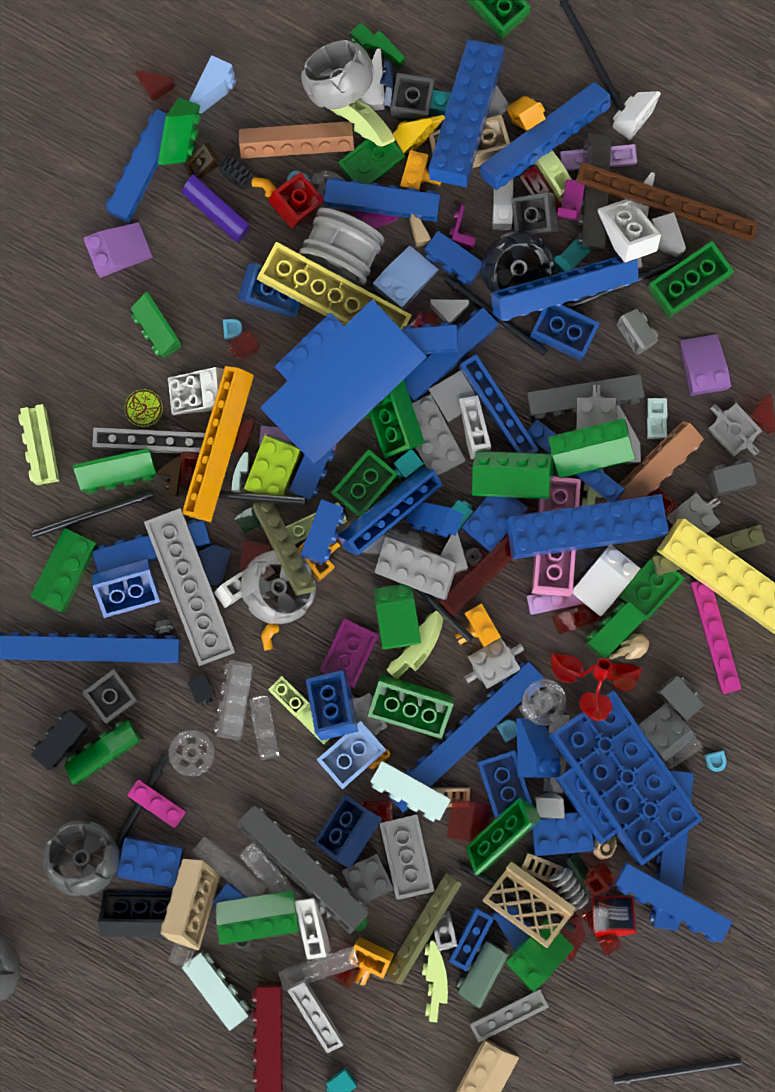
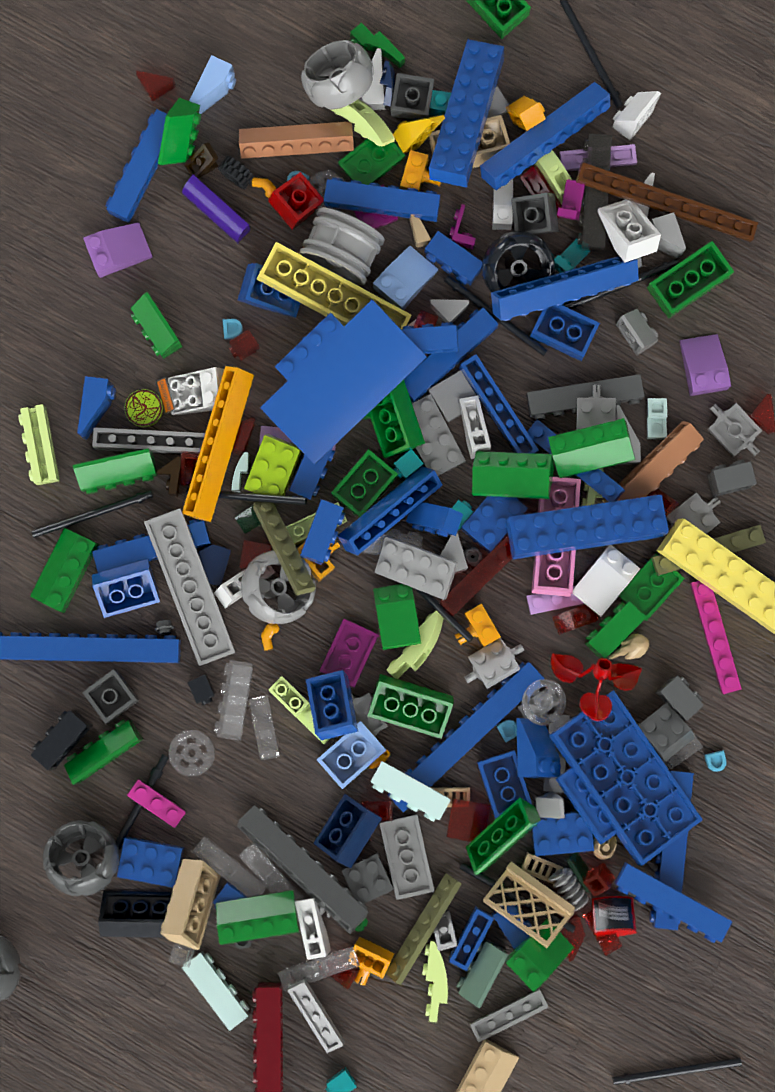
(95, 402): none -> blue slope
(165, 395): none -> sticker

